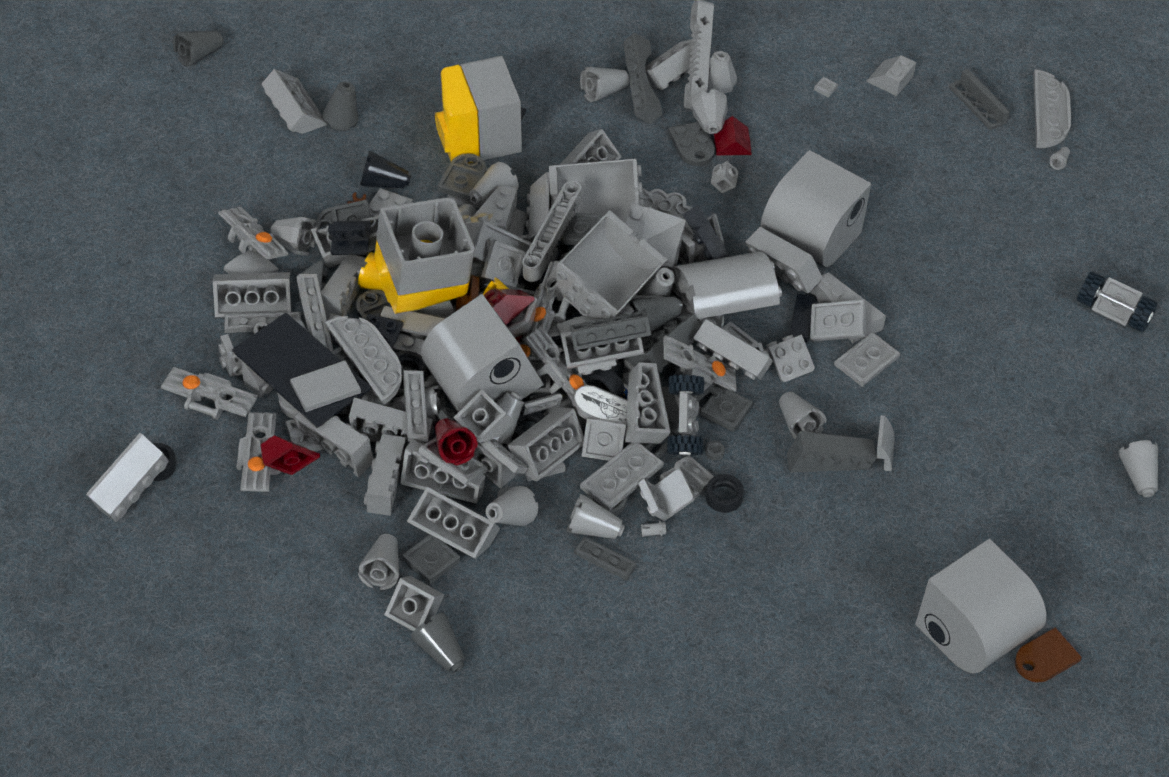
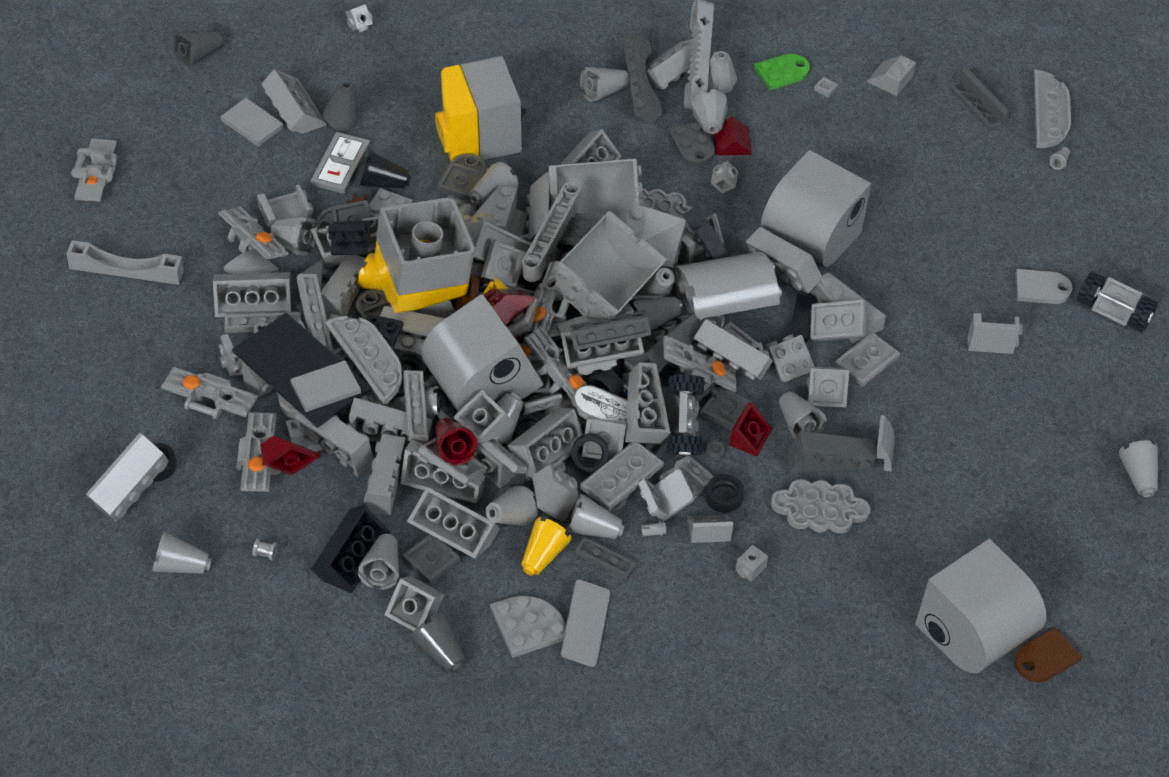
(89, 258): none -> light grey arch
(99, 173): none -> light grey piece
(179, 556): none -> light grey cone
(252, 122): none -> light grey tile
(265, 549): none -> light grey bush
(285, 207): none -> light grey panel
(340, 162): none -> tile
(347, 548): none -> black slope
(359, 18): none -> light grey brick
(528, 623): none -> light grey plate
(543, 545): none -> yellow cone
(555, 492): none -> light grey slope
(585, 623): none -> light grey piece
(586, 438): none -> black tyre
(710, 528): none -> light grey slope
(750, 431): none -> dark red slope
(751, 563): none -> light grey brick
(782, 70): none -> bright green plate
(820, 506): none -> light grey plate
(828, 386): none -> light grey bracket
(993, 336): none -> light grey panel
(1042, 286): none -> light grey tile

